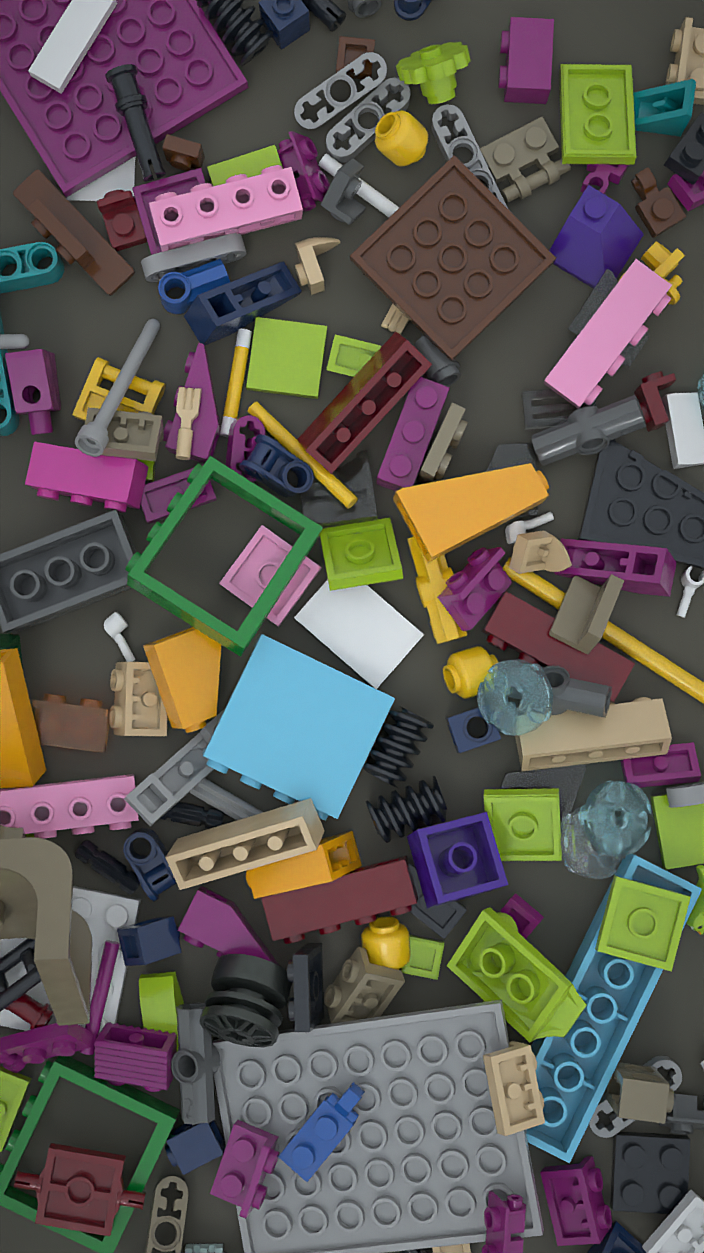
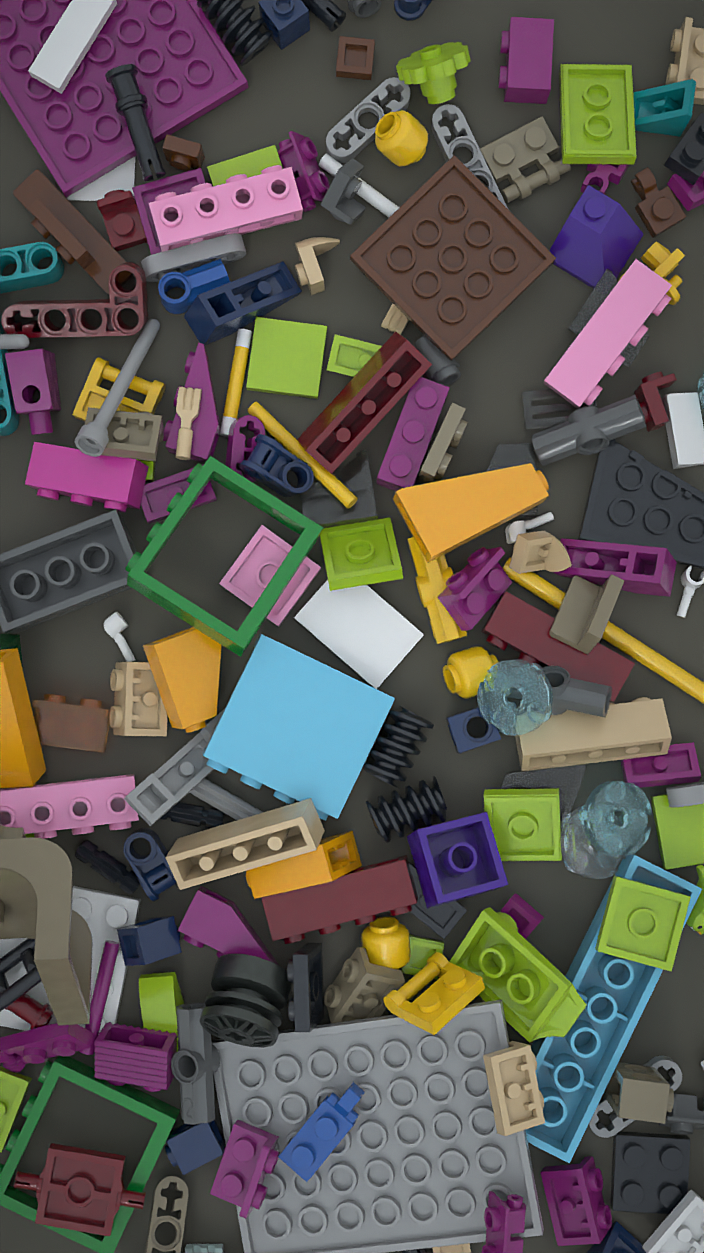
(76, 309): none -> dark red beam
(313, 98): light grey beam -> none
(441, 1000): none -> yellow plate

